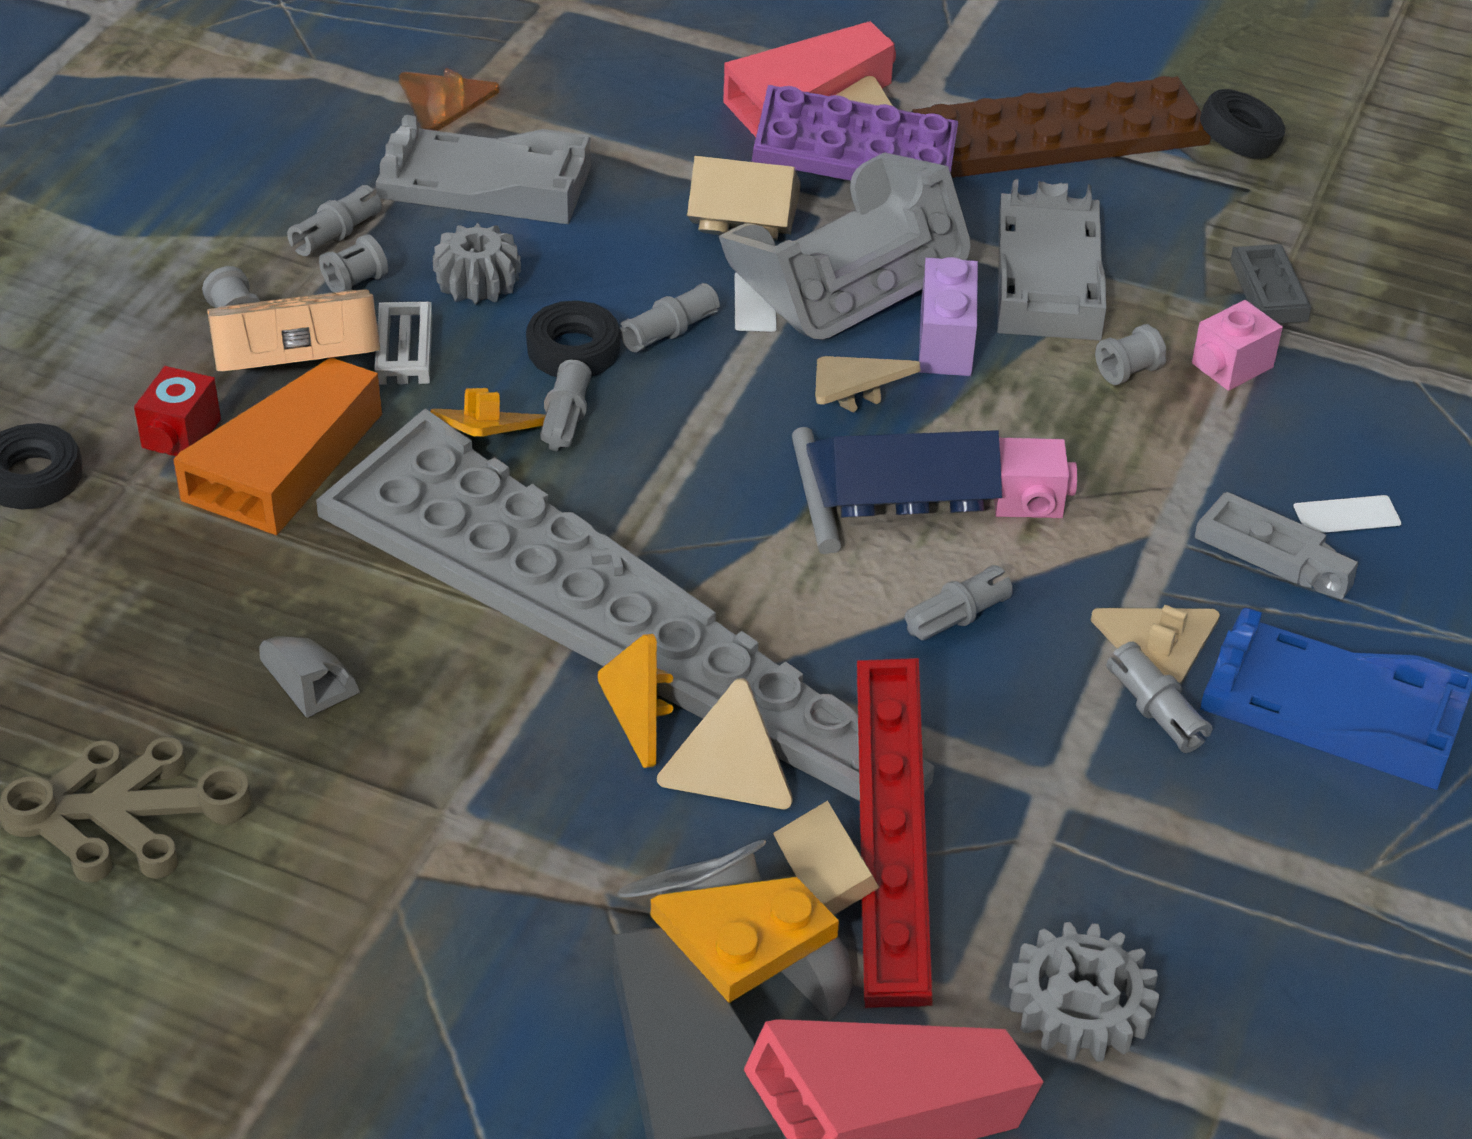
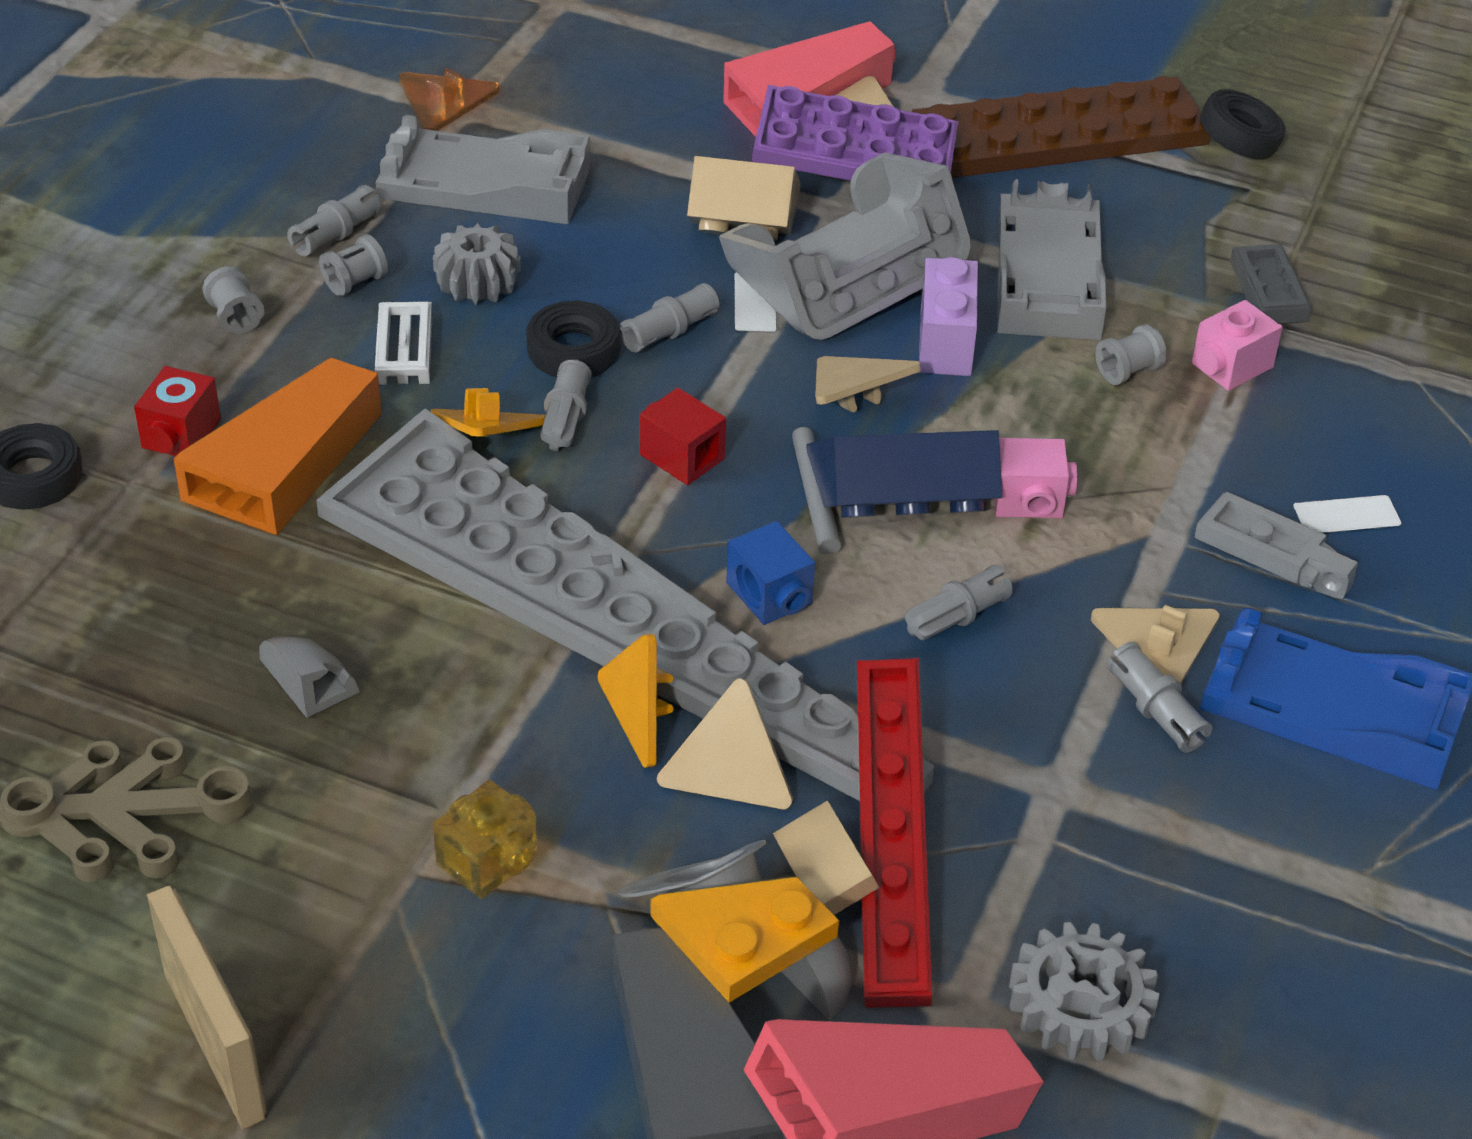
(208, 1006): none -> tan tile
(293, 329): light nougat axle -> none
(485, 838): none -> clear yellow brick
(682, 436): none -> red brick
(770, 572): none -> blue brick

